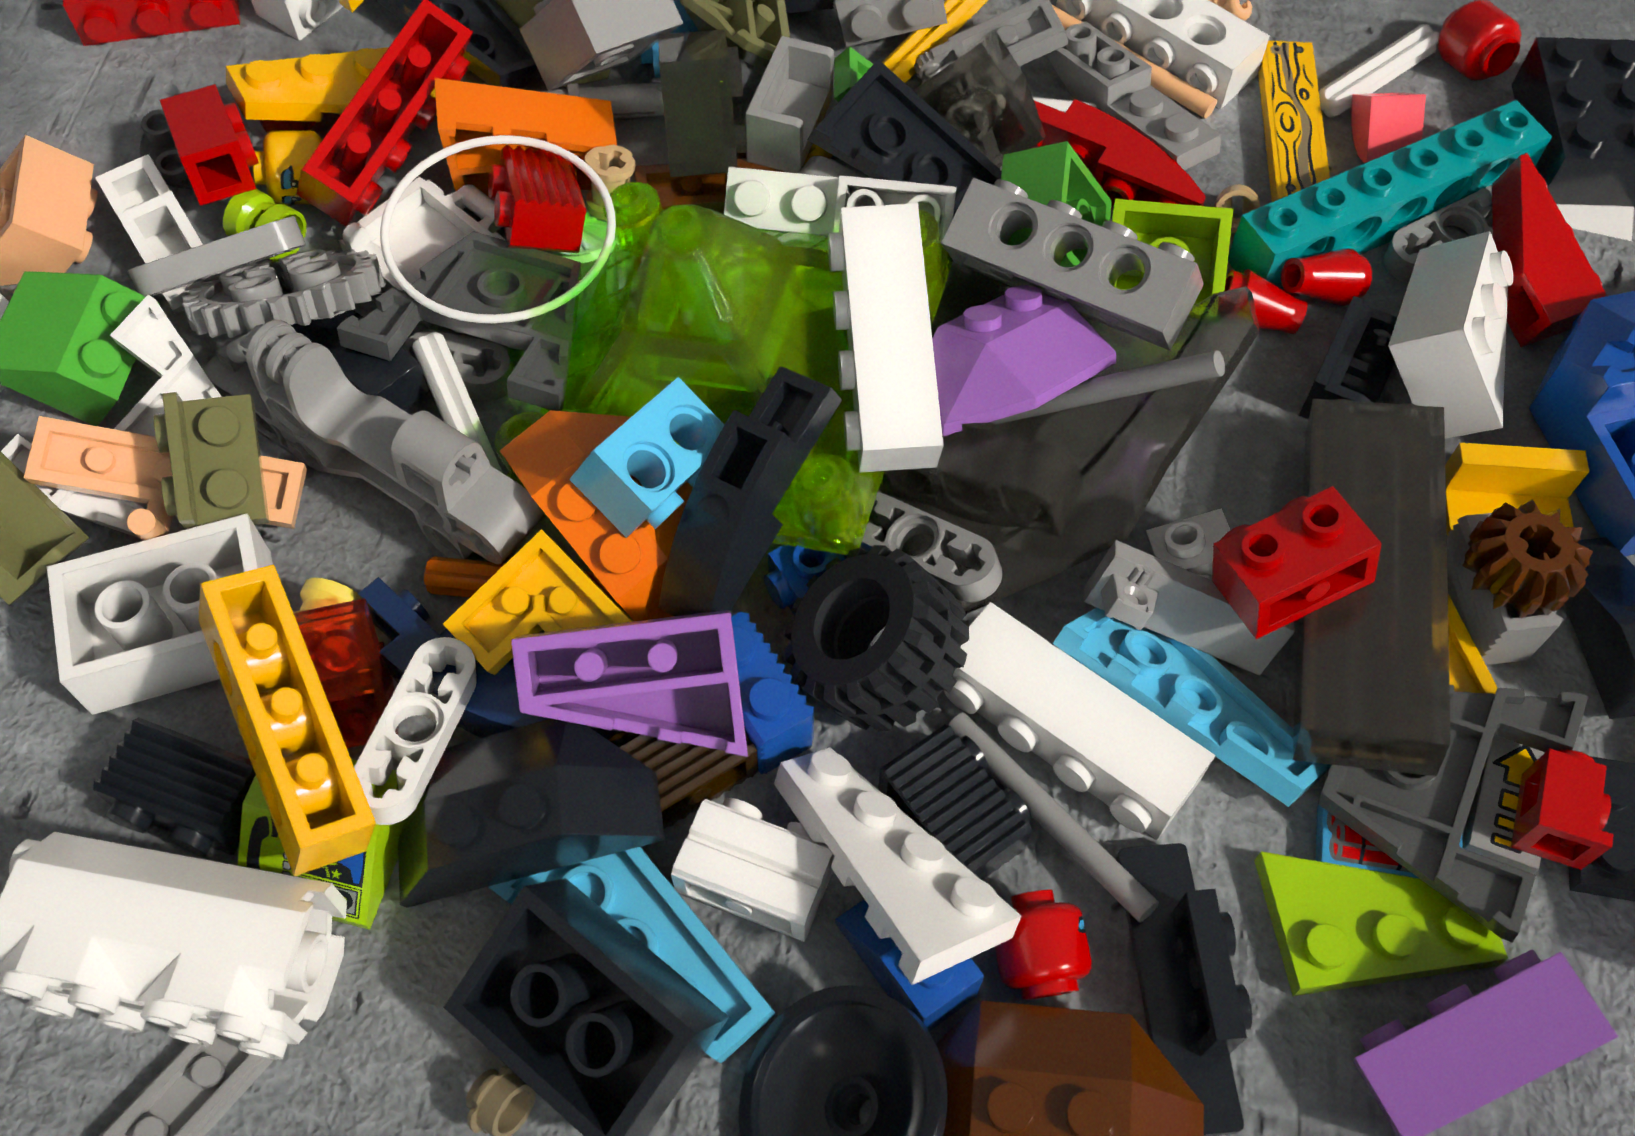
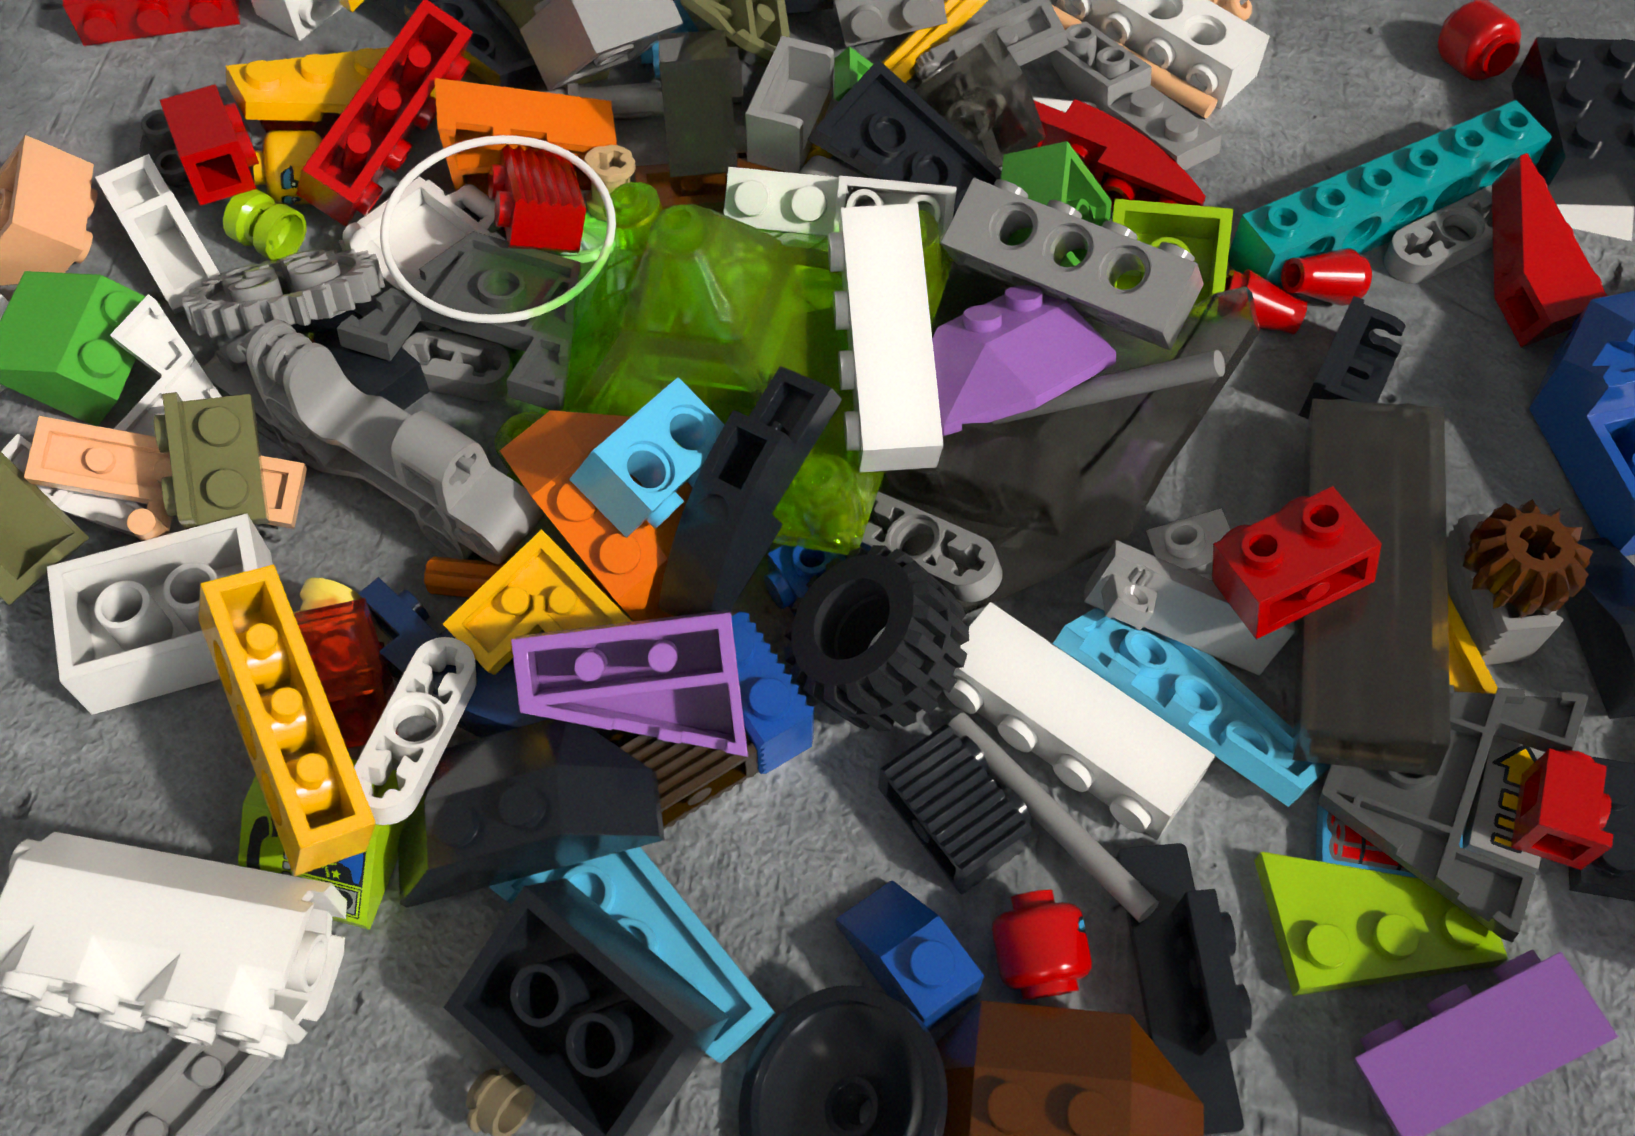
(177, 786): black brick -> none
(217, 257): light grey beam -> none
(450, 390): white axle -> none
(753, 867): white brick -> none
(906, 876): white wing -> none
(1250, 201): tan hinge -> none
(1292, 118): yellow tile -> none
(1378, 69): white axle -> none
(1385, 122): coral brick -> none
(1454, 332): white wedge -> none
(1489, 475): yellow panel -> none

